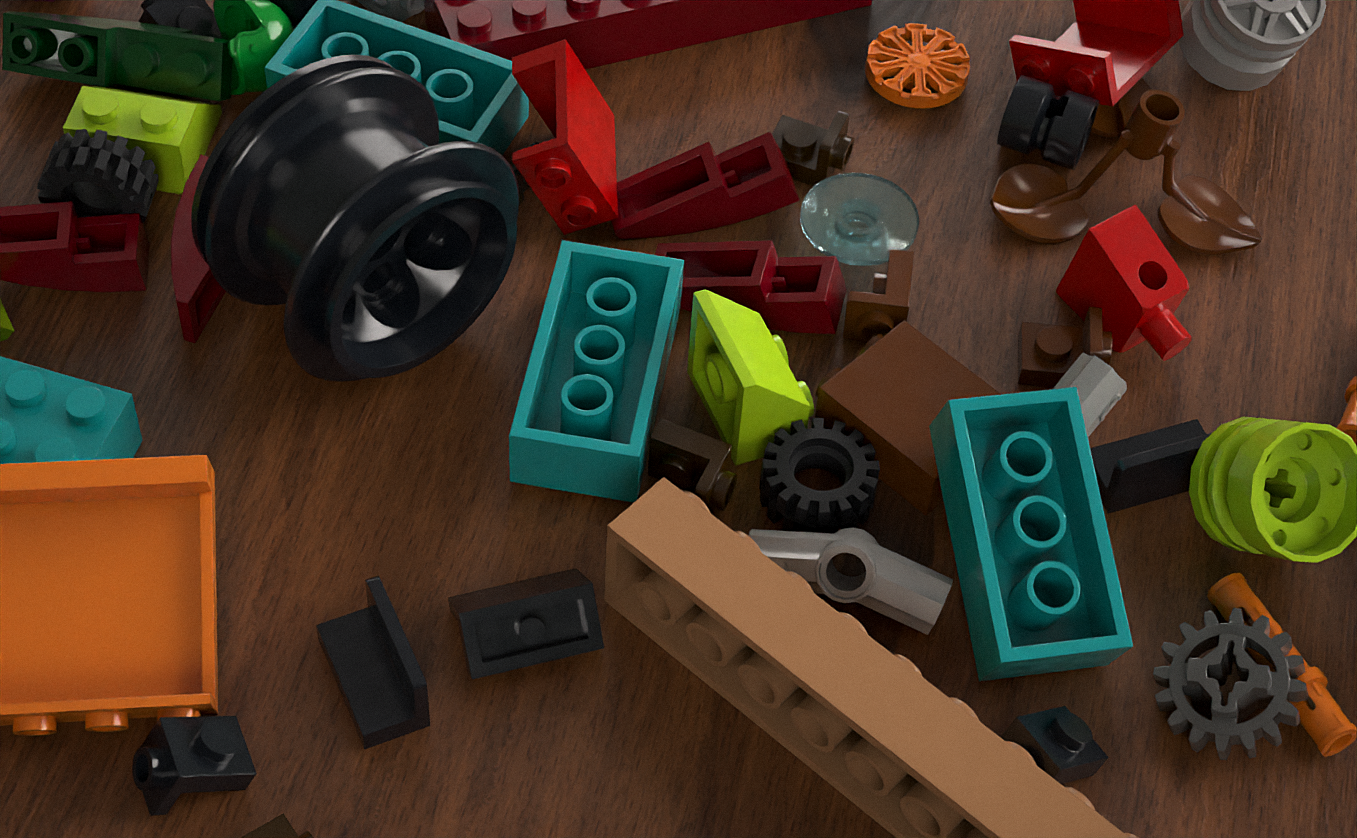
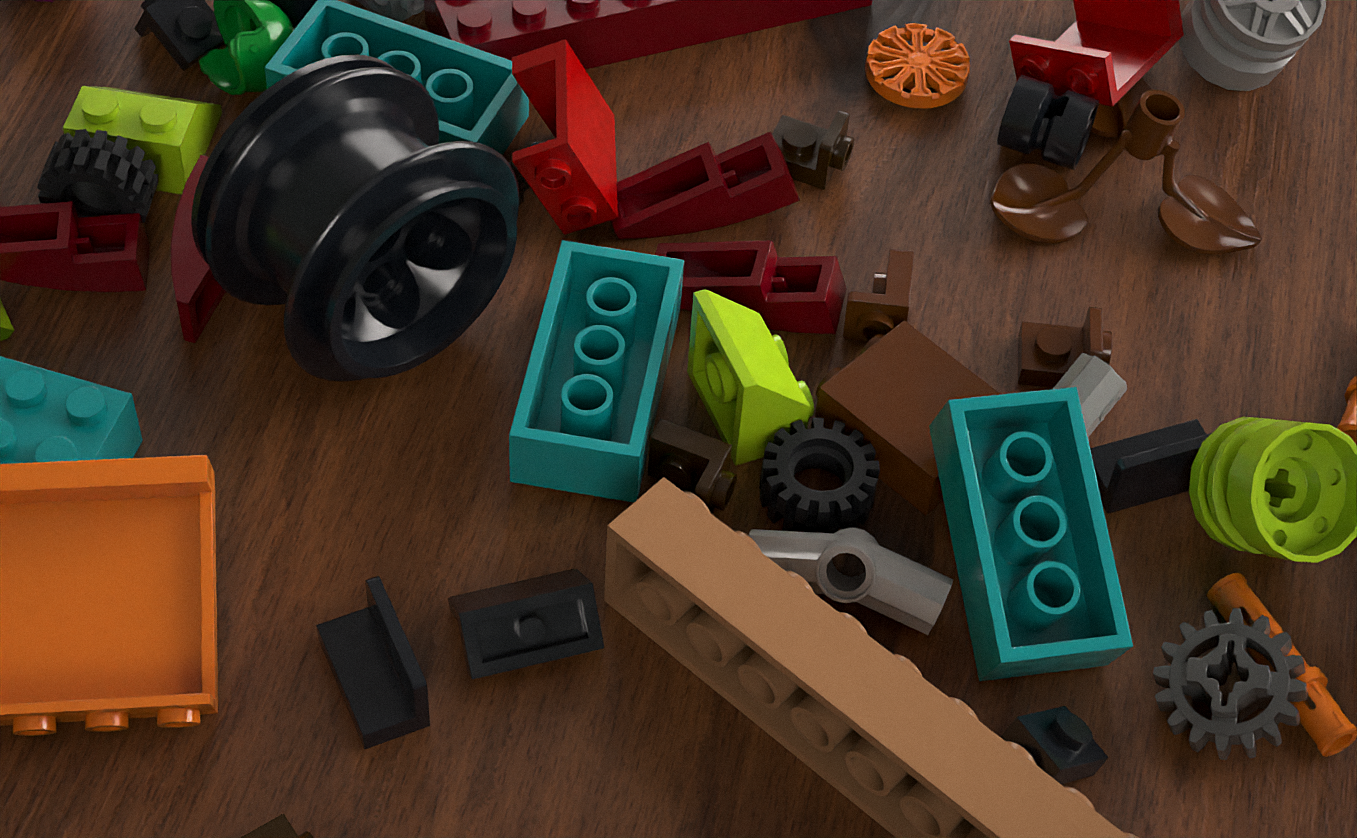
(117, 53): dark green slope -> none
(191, 758): black bracket -> none
(859, 218): clear light blue dish -> none
(1132, 280): red torso -> none

